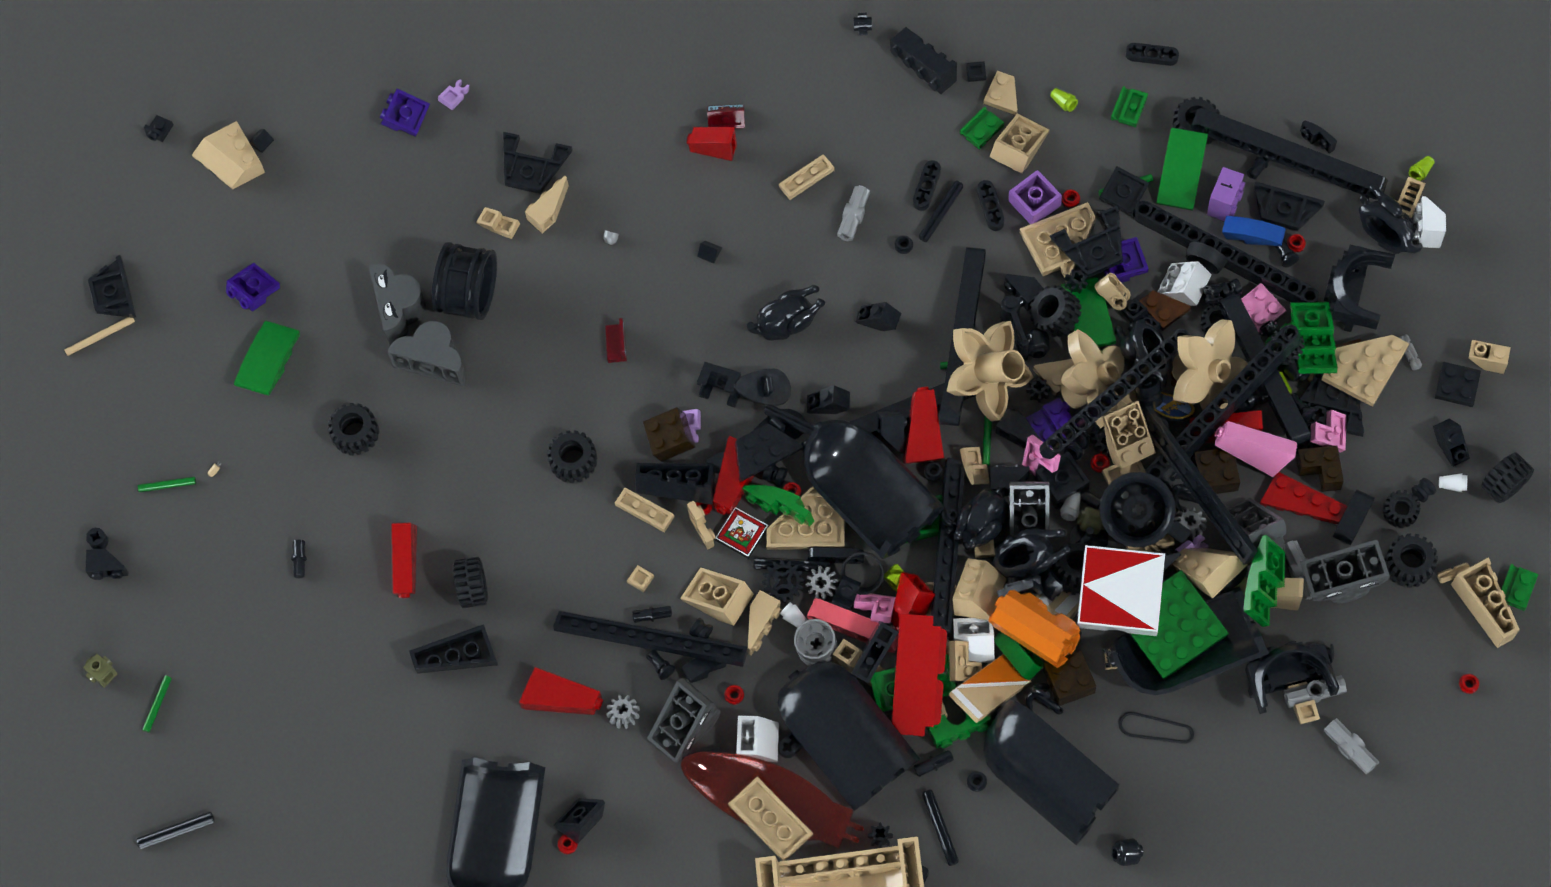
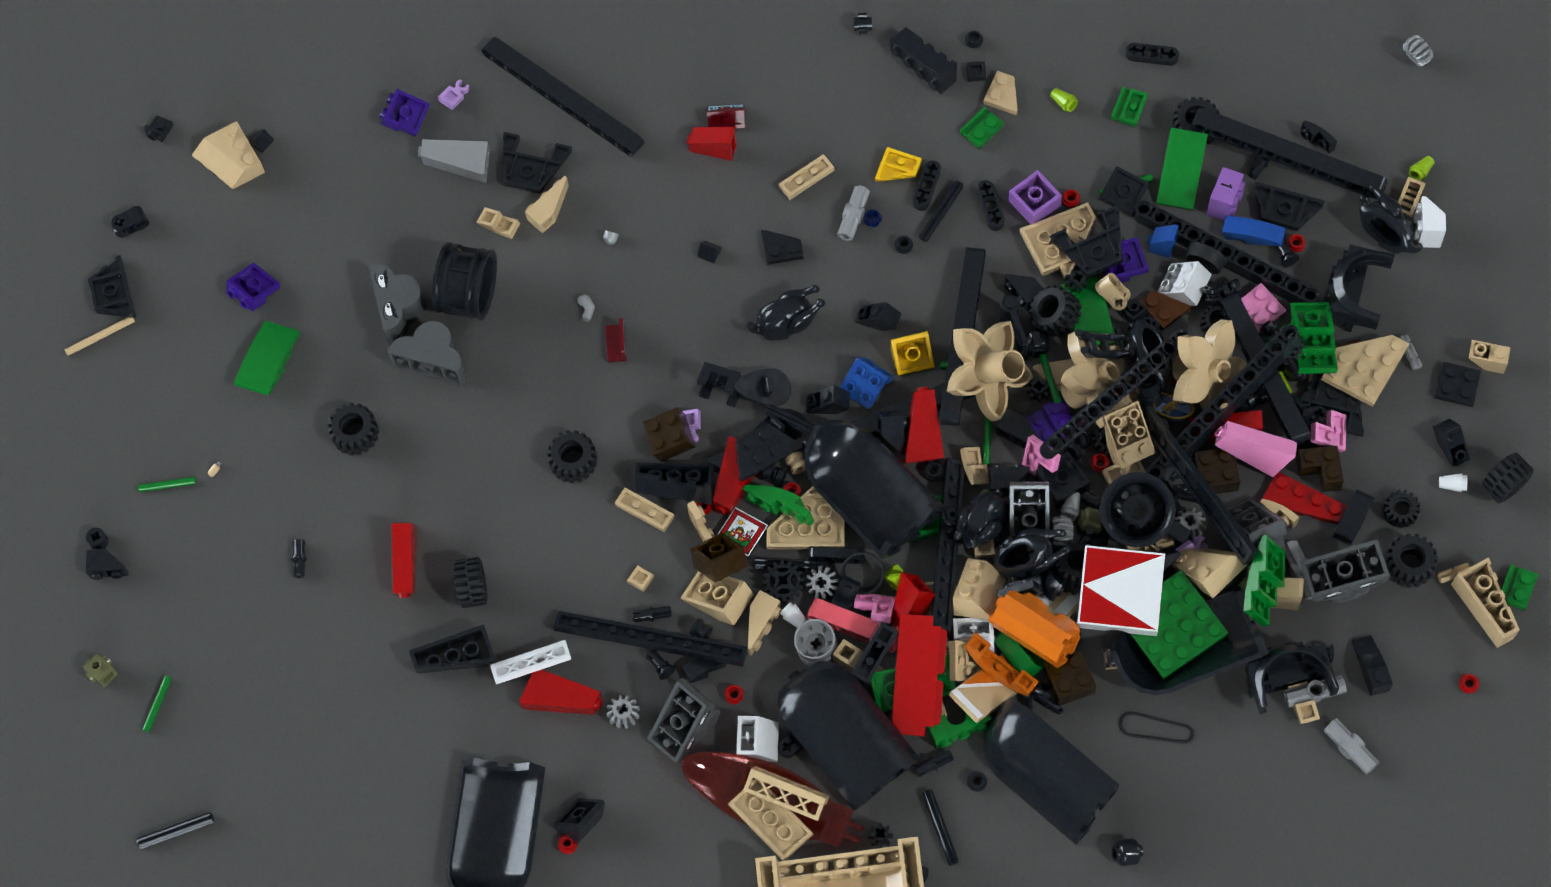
(130, 221): none -> black piece
(457, 157): none -> light grey slope
(530, 662): none -> white fence
(563, 96): none -> black beam
(585, 301): none -> light grey arm
(718, 557): none -> dark brown brick
(781, 247): none -> black wing
(790, 786): none -> tan fence
(796, 462): none -> tan wheel
(866, 381): none -> blue bracket
(872, 214): none -> clear blue plate
(897, 166): none -> yellow wing
(912, 353): none -> yellow slope
(974, 39): none -> black plate
(998, 668): none -> orange slope
(1018, 143): tan slope -> none
(1049, 377): none -> green bar
(1062, 523): none -> light grey gear
(1093, 352): none -> black piece
(1163, 240): none -> blue slope
(1289, 517): none -> tan slope
(1372, 665): none -> black slope
(1418, 50): none -> light grey gear
(1423, 489): black wheel -> none

